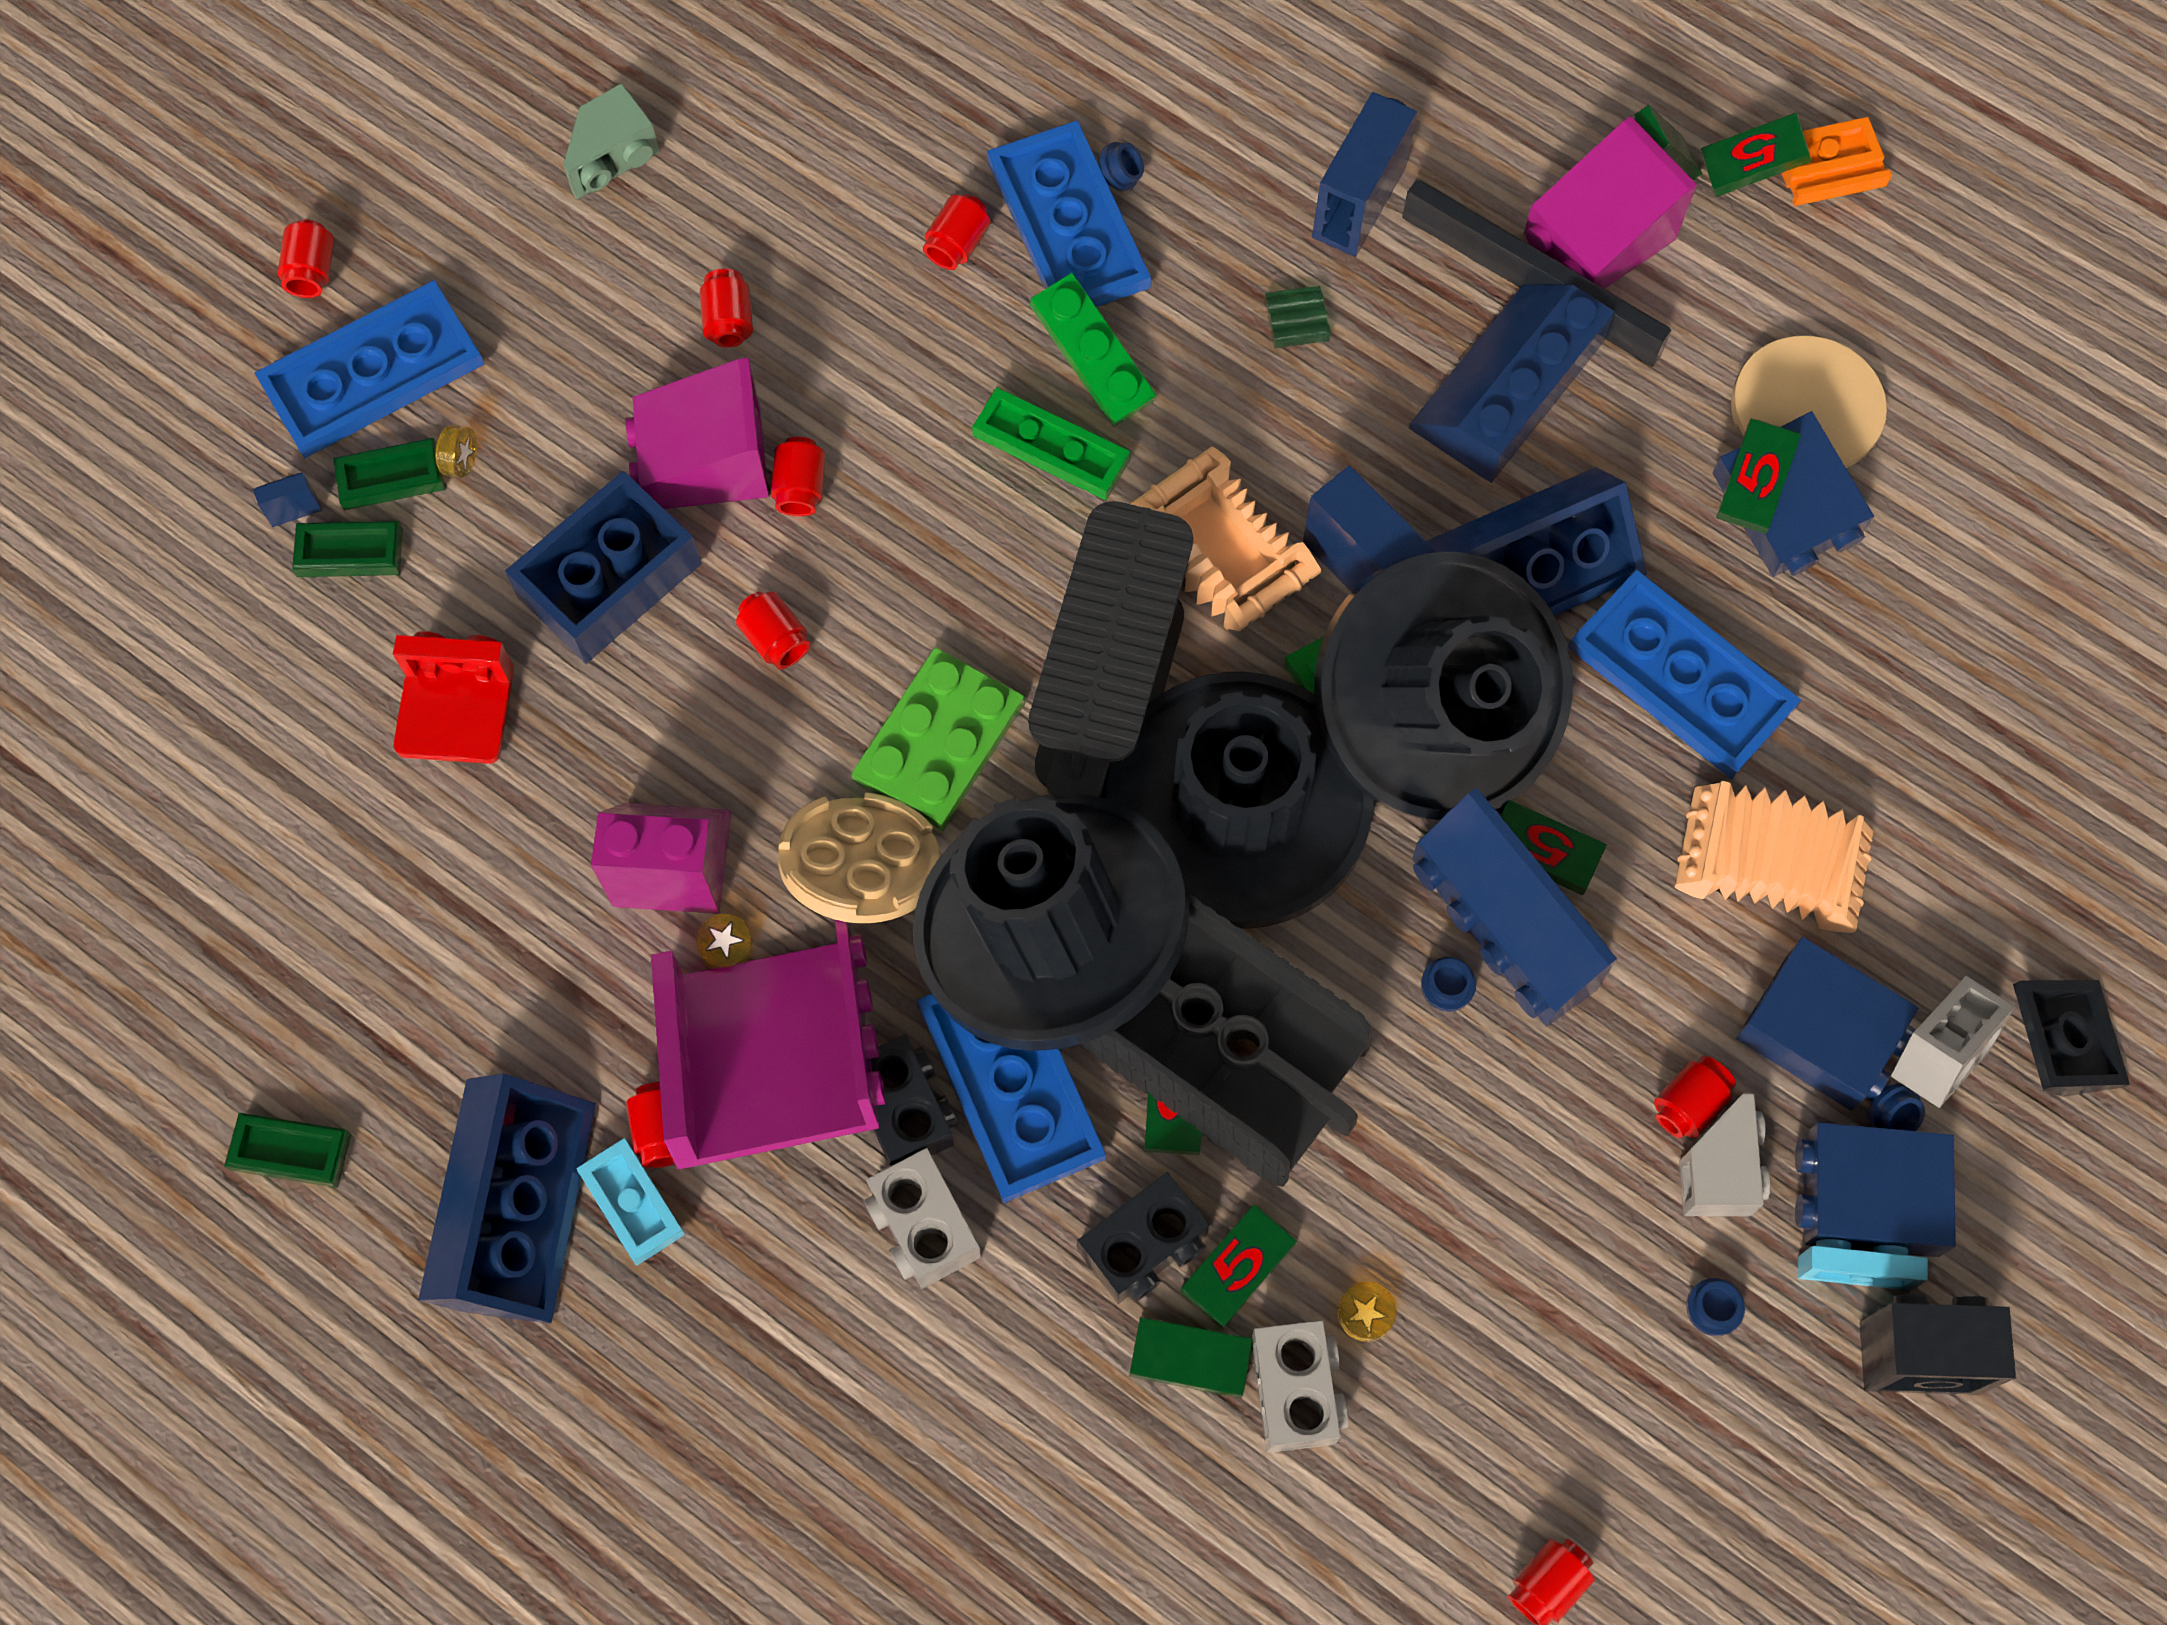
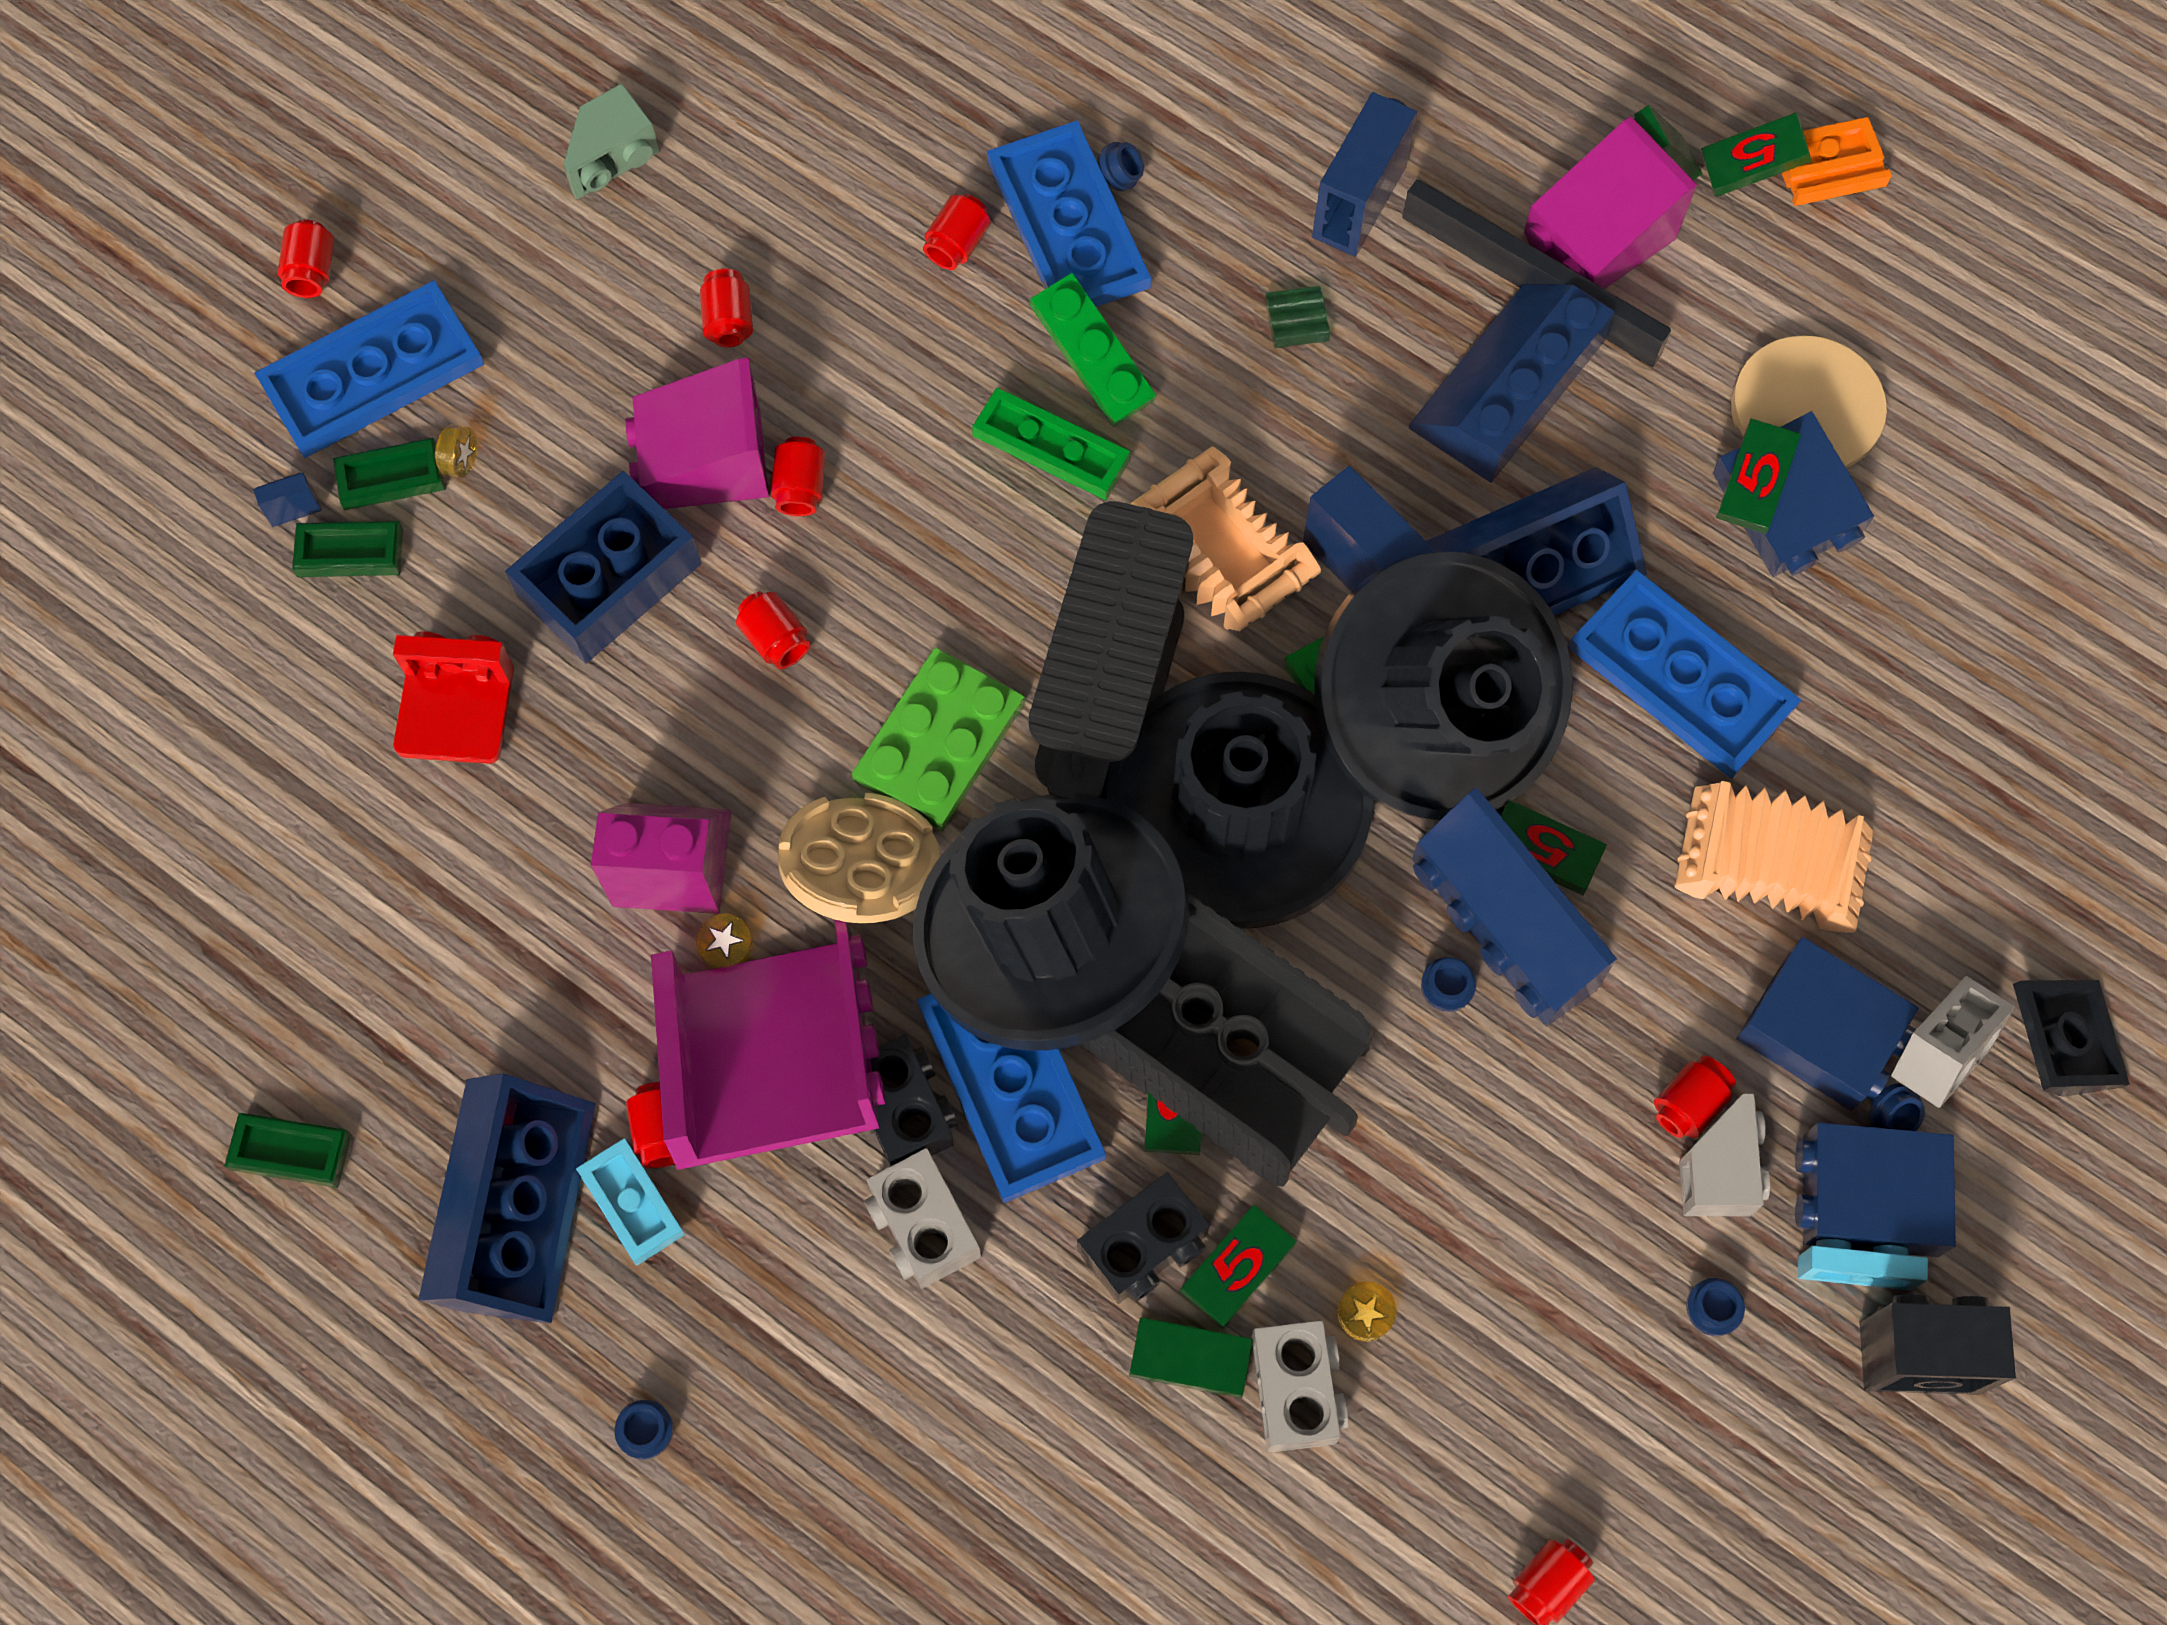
(643, 1429): none -> dark blue plate

